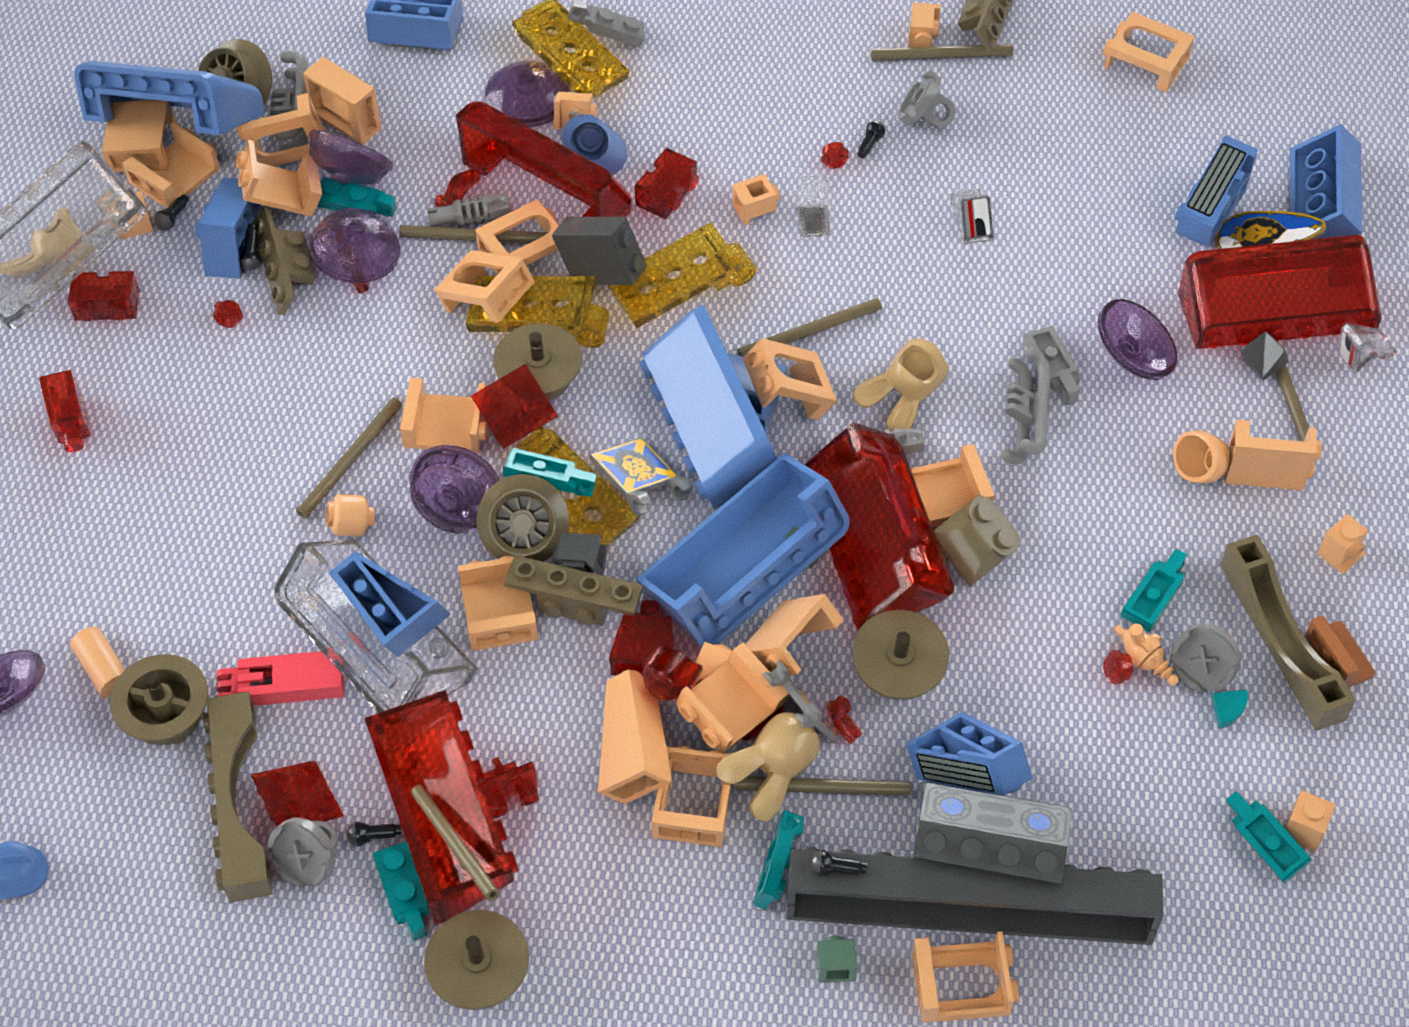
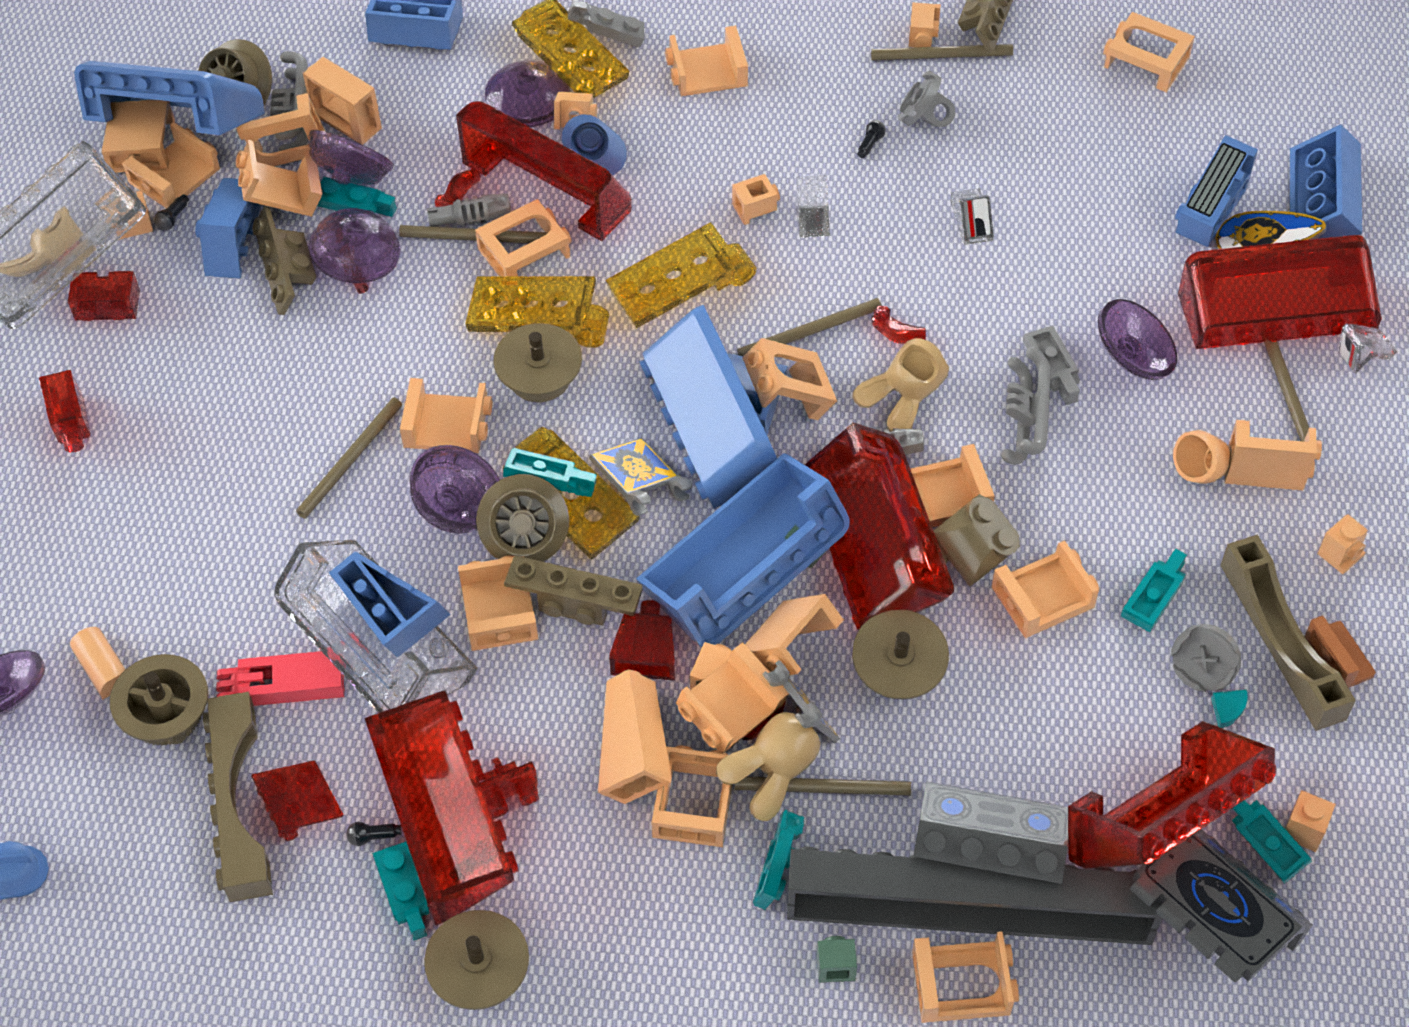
(227, 313): clear red plate -> none
(250, 258): black piece -> none
(303, 851): light grey tile -> none
(349, 515): light nougat head -> none
(455, 843): dark tan piece -> none
(498, 295): light nougat panel -> none
(514, 406): clear red hinge -> none
(581, 552): dark grey window -> none
(600, 249): dark grey brick -> none
(667, 185): clear red brick -> none
(668, 672): clear red hair -> none
(708, 67): none -> light nougat panel
(824, 863): black piece -> none
(834, 155): clear red plate -> none
(844, 724): clear red arm -> none
(893, 329): none -> clear red arm
(970, 756): medium blue wedge -> none
(1046, 590): none -> light nougat panel
(1118, 667): clear red plate -> none
(1146, 651): light nougat piece -> none
(1213, 777): none -> clear red windscreen
(1220, 905): none -> dark grey hinge
(1264, 355): dark grey slope -> none

